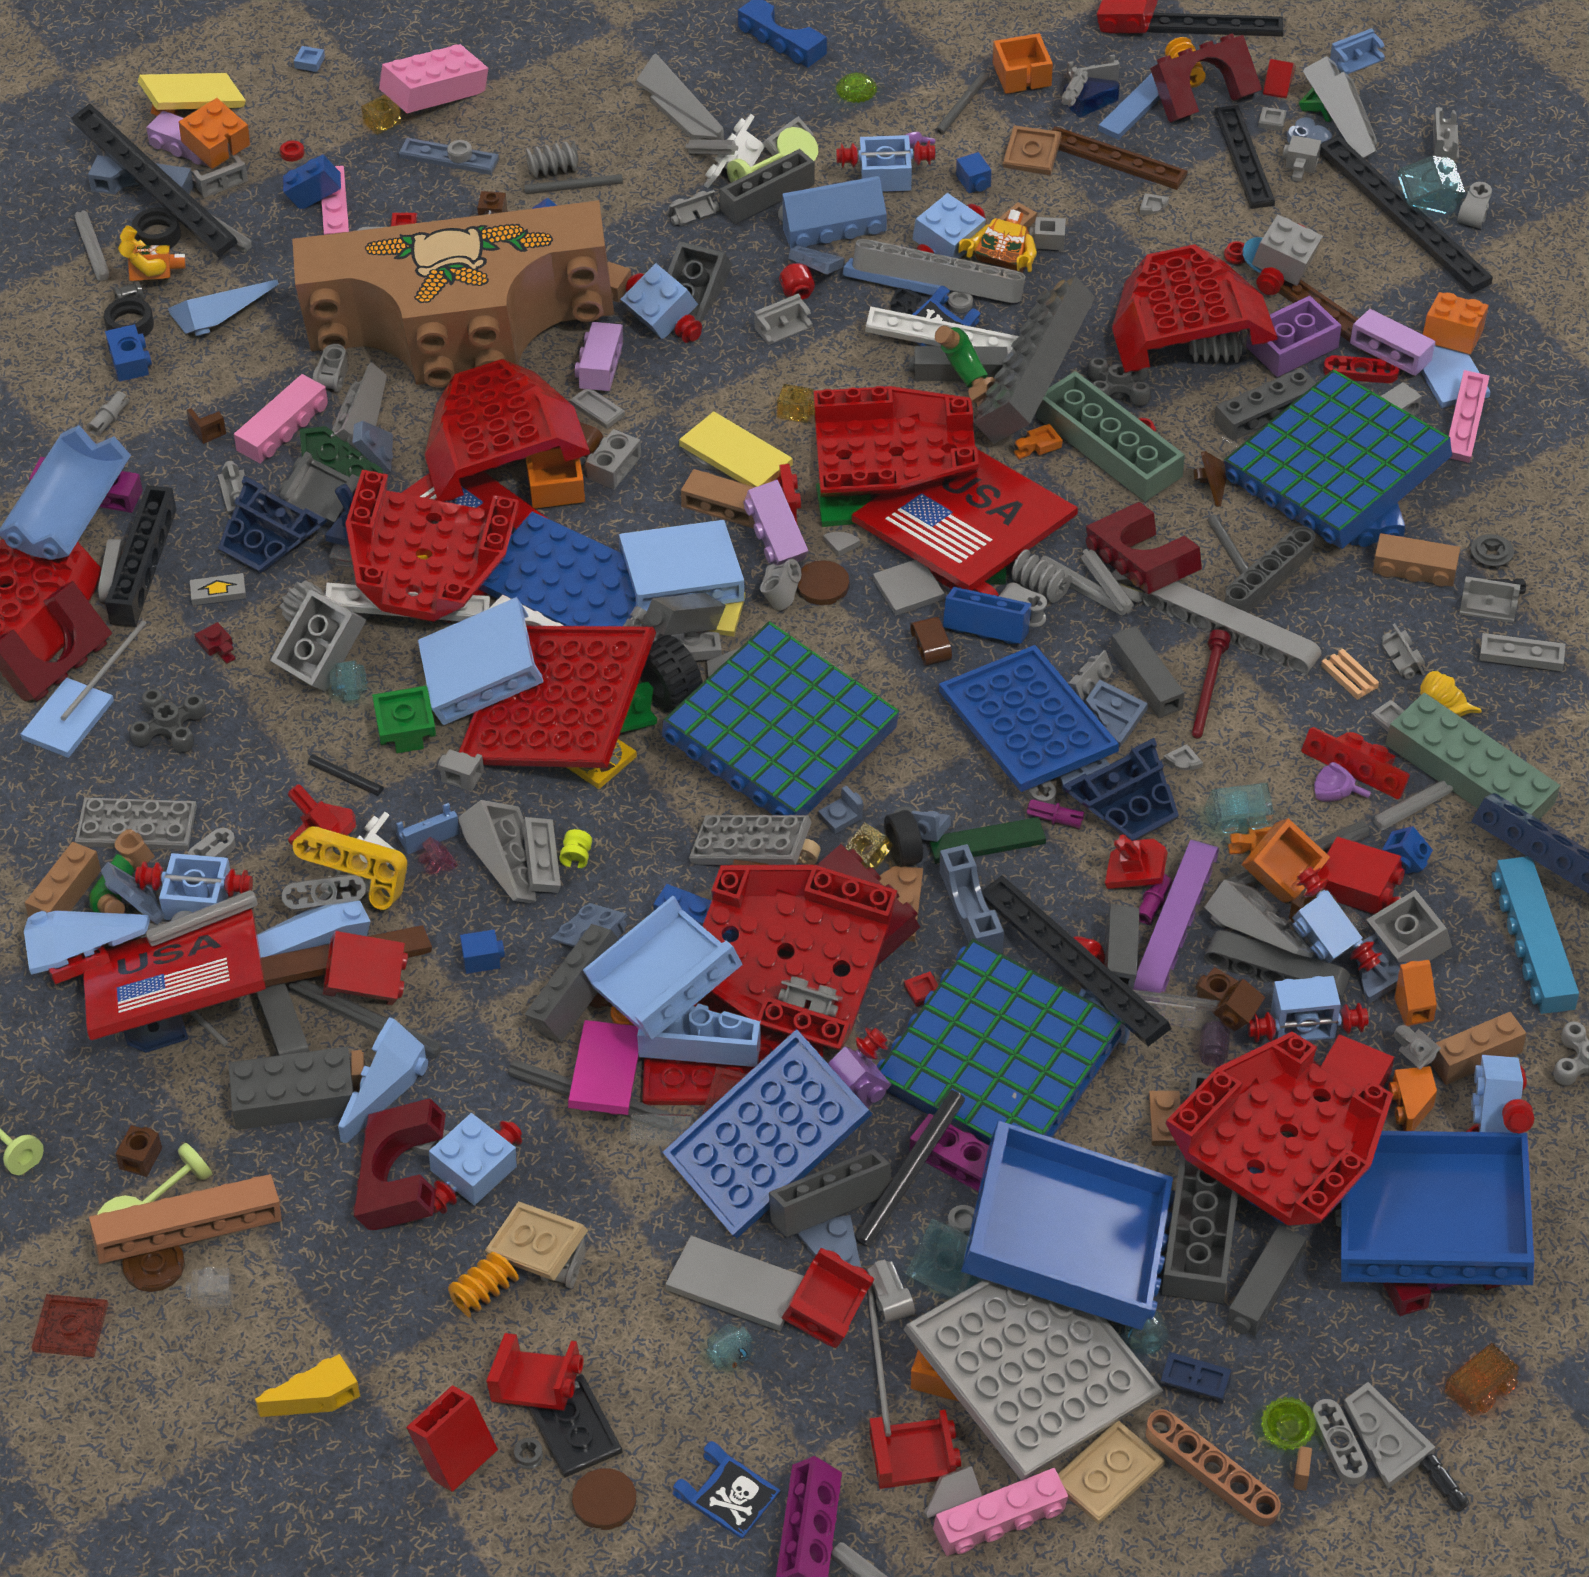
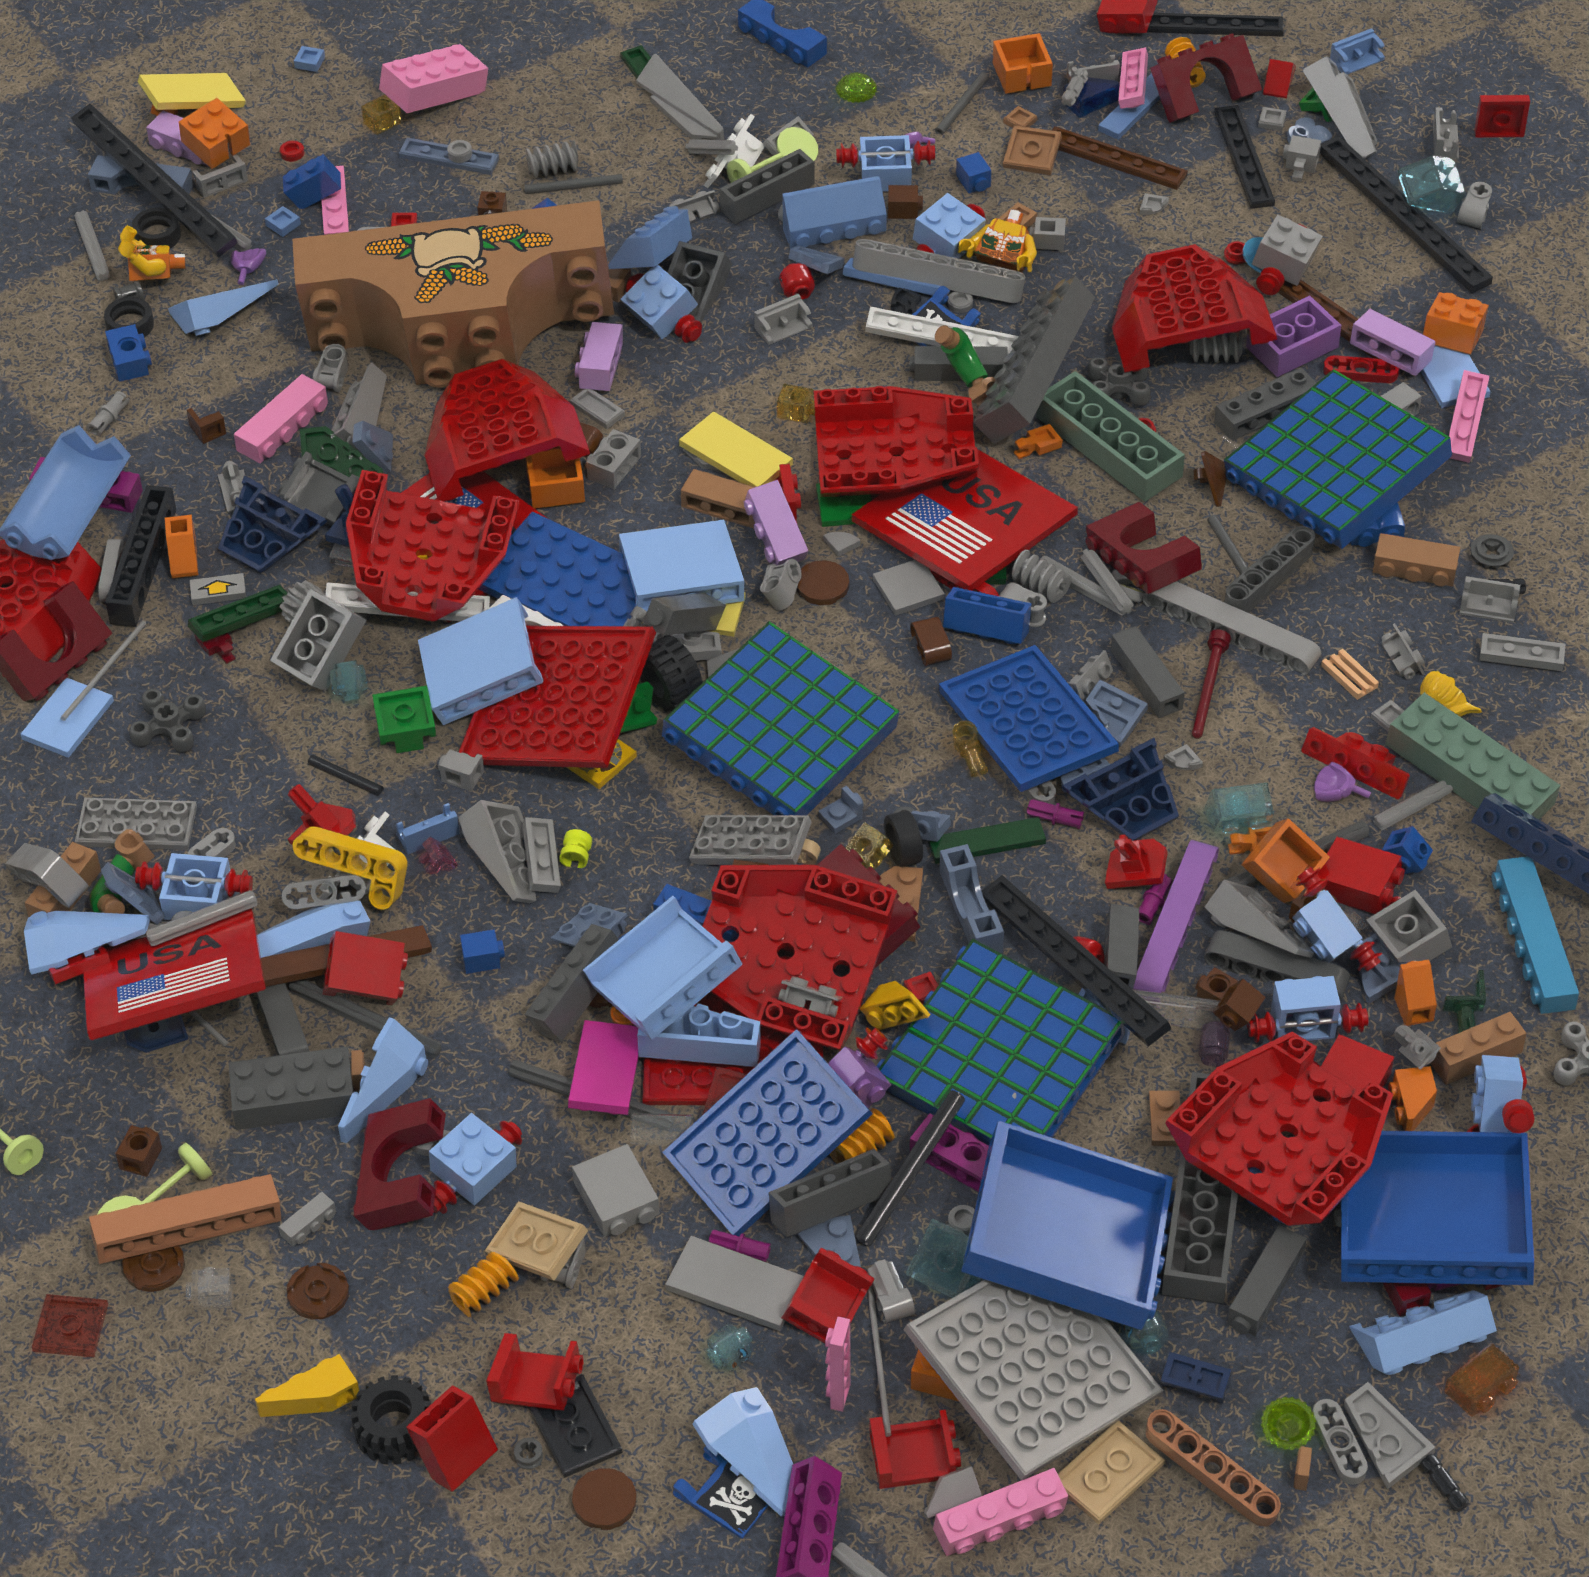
(48, 870): none -> light grey beam
(181, 546): none -> orange slope
(237, 614): none -> dark green tile
(247, 261): none -> medium lavender piece
(282, 221): none -> medium blue plate
(307, 1219): none -> light grey piece
(315, 1299): none -> reddish brown tile
(378, 1400): none -> black tyre
(616, 1191): none -> light grey brick
(635, 59): none -> dark green tile
(654, 240): none -> medium blue slope
(742, 1244): none -> magenta axle
(751, 1441): none -> light blue wedge
(838, 1363): none -> bright pink plate
(865, 1138): none -> light orange piece
(892, 1006): none -> yellow slope
(904, 202): none -> reddish brown brick
(970, 748): none -> clear yellow pin
(1020, 117): none -> medium nougat tile
(1133, 78): none -> bright pink plate
(1425, 1331): none -> light blue wedge
(1466, 1005): none -> clear green bracket
(1502, 116): none -> red tile

